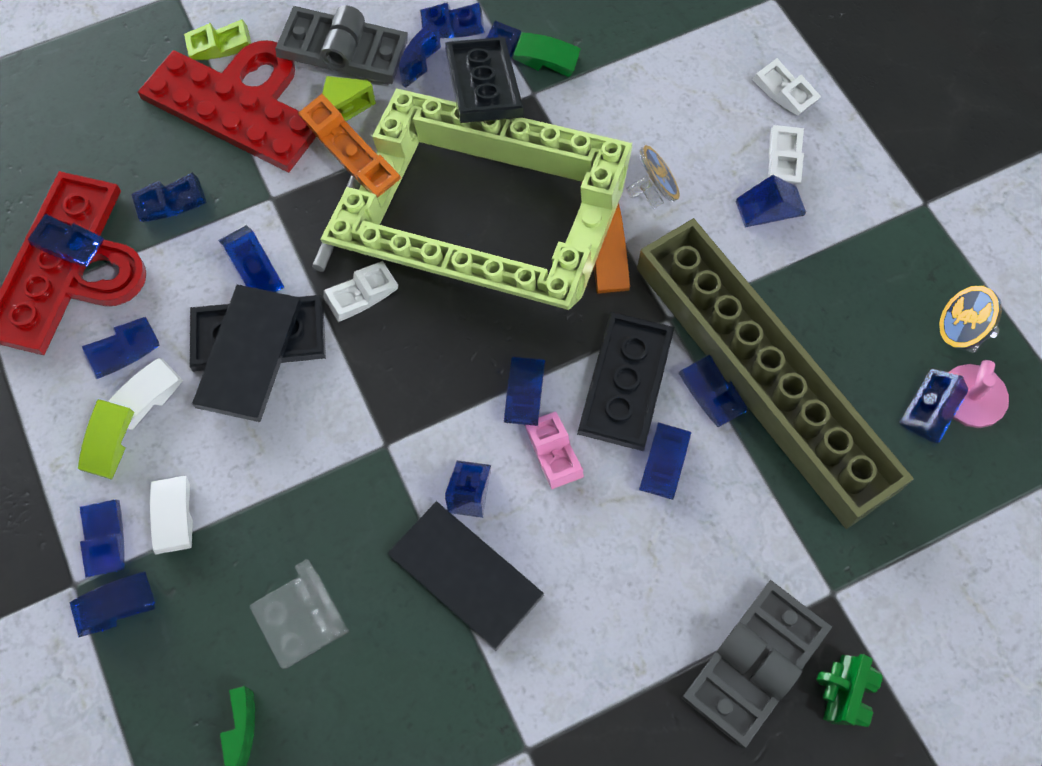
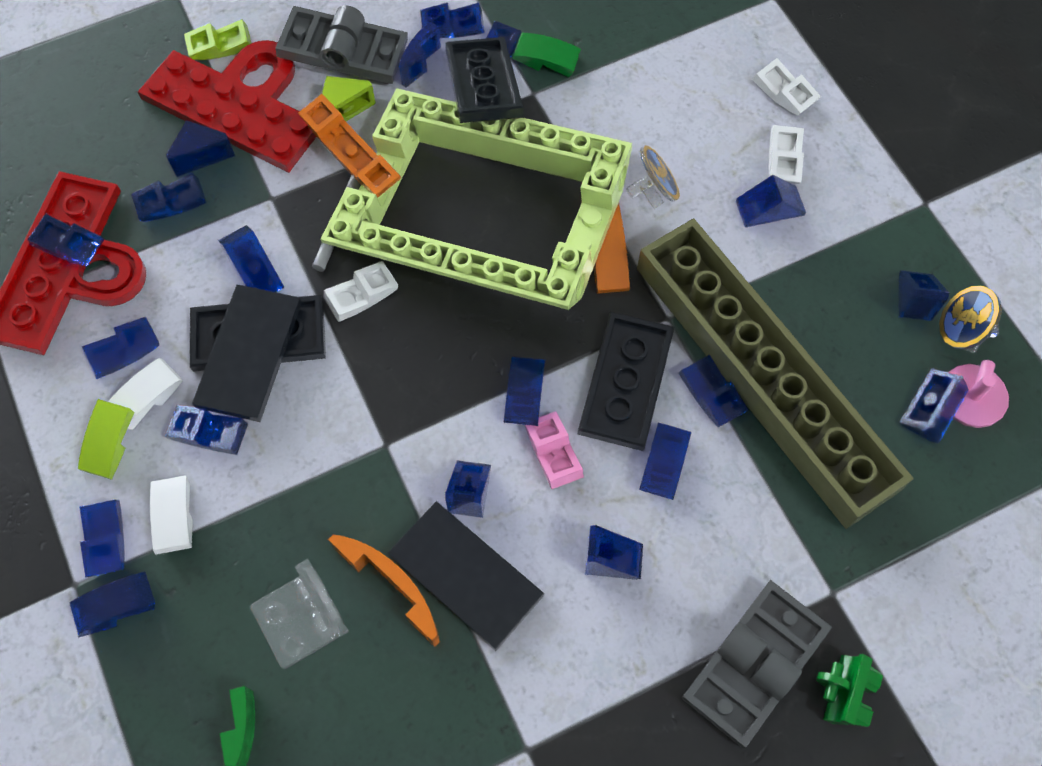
(198, 148): none -> clear blue slope
(206, 430): none -> clear blue slope
(360, 554): none -> orange slope
(612, 555): none -> clear blue slope
(920, 295): none -> clear blue slope

